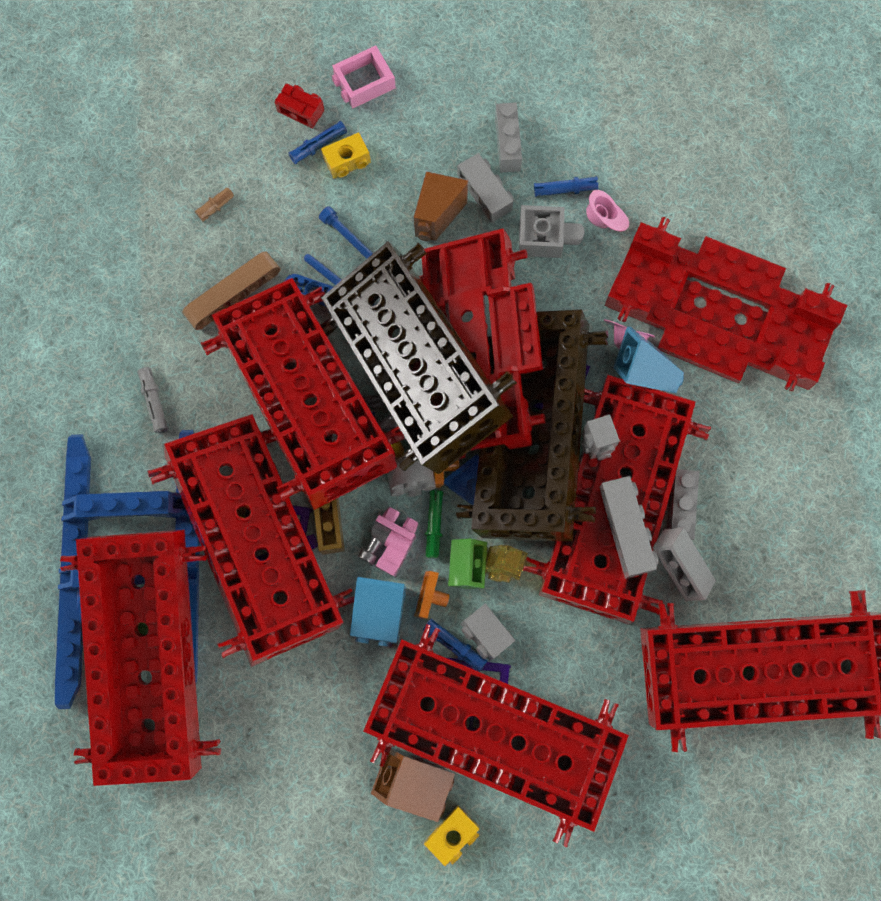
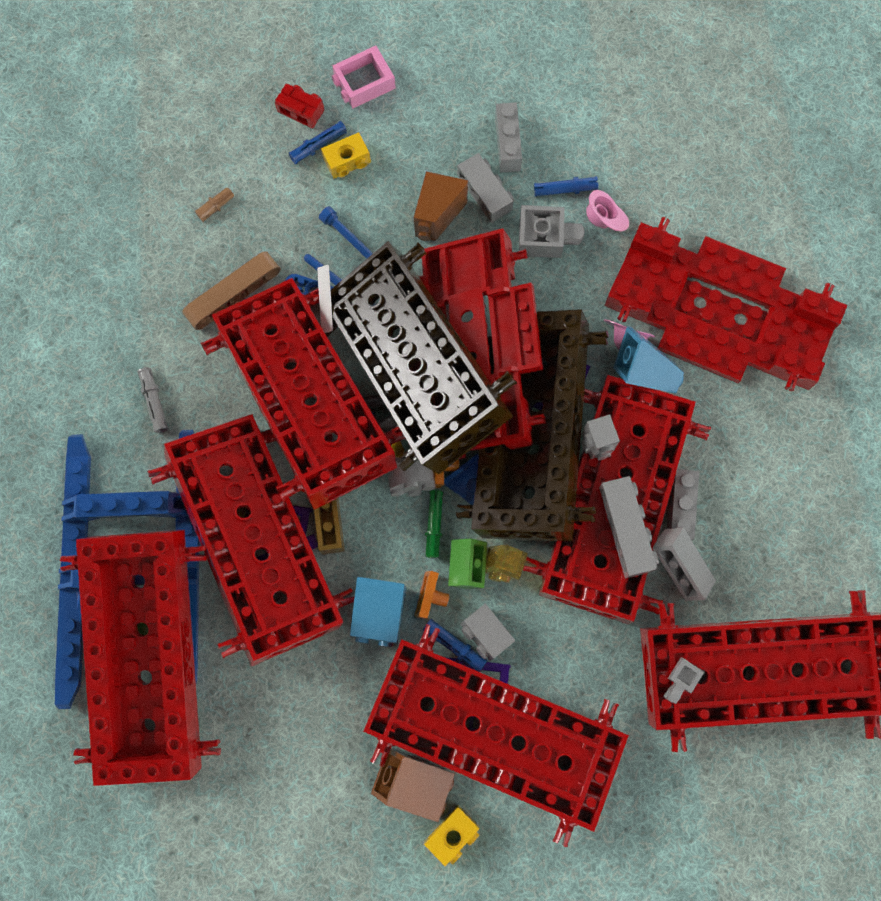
(325, 298): none -> white sticker
(394, 537): bright pink hips -> none
(685, 678): none -> light grey plate

